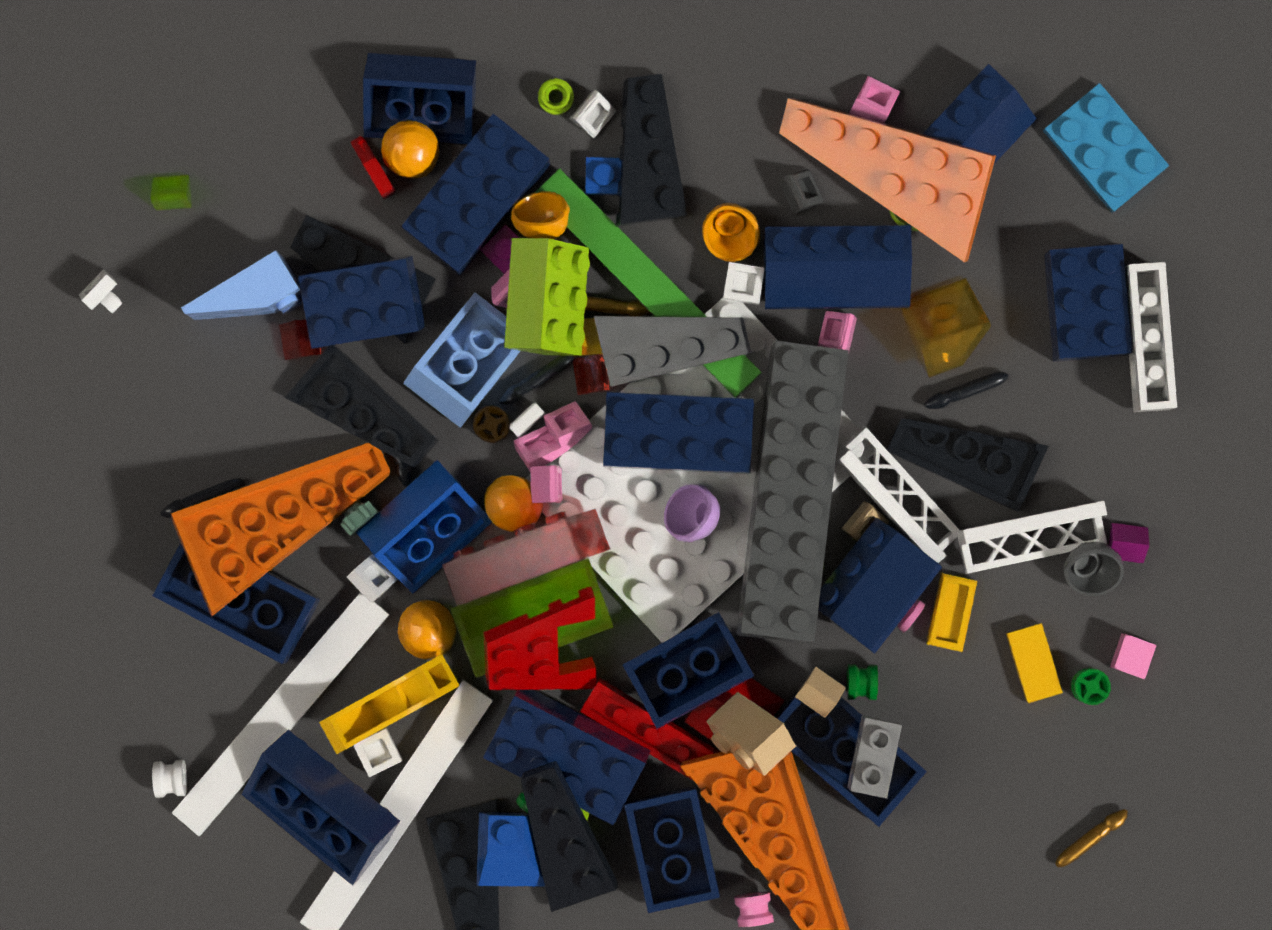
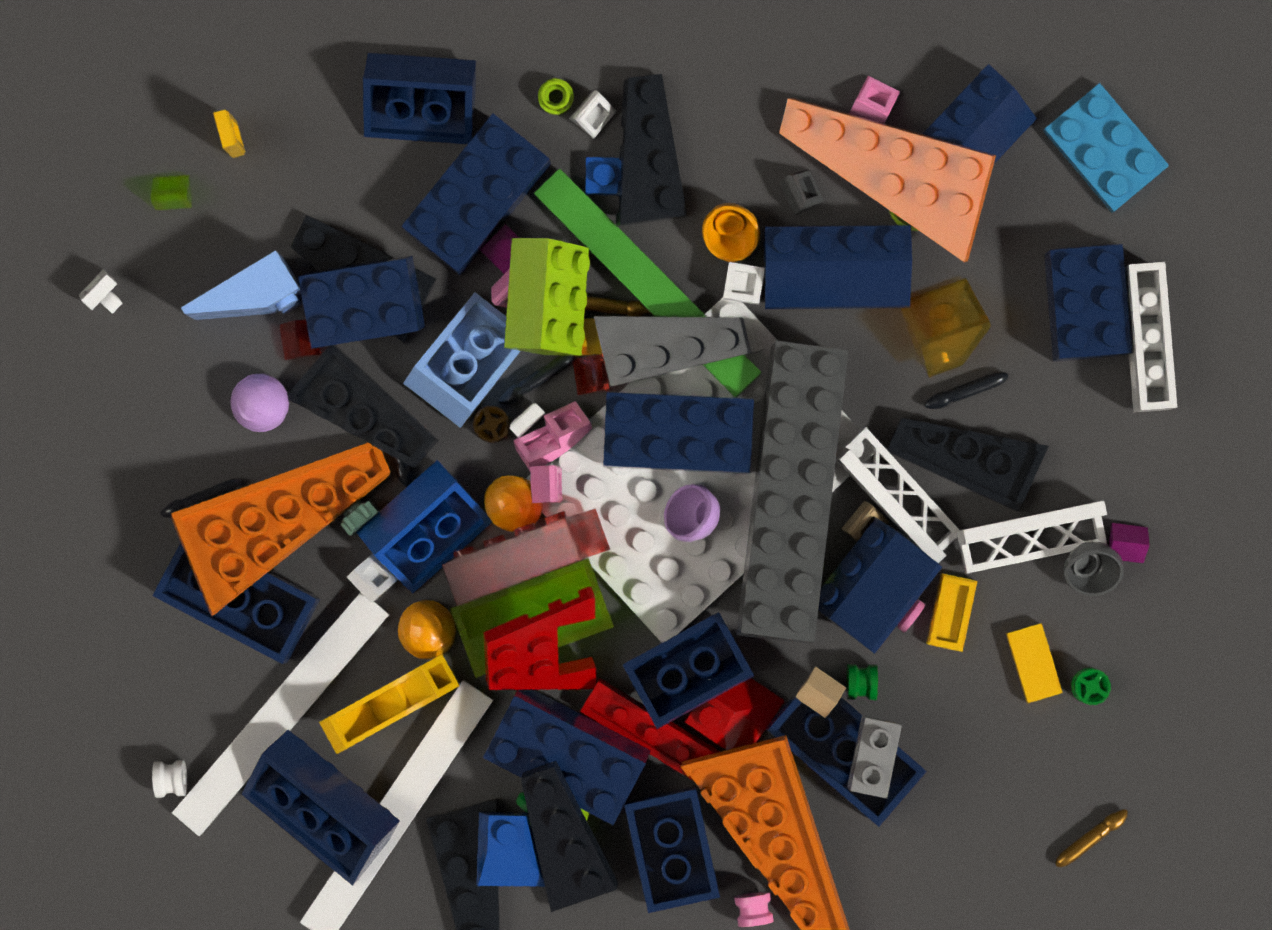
(229, 133): none -> yellow tile
(259, 402): none -> lavender piece
(373, 167): red tile -> none
(378, 752): white plate -> none
(410, 149): light orange piece -> none
(541, 215): light orange piece -> none
(750, 734): tan brick -> none
(837, 330): bright pink slope -> none
(1133, 656): bright pink slope -> none

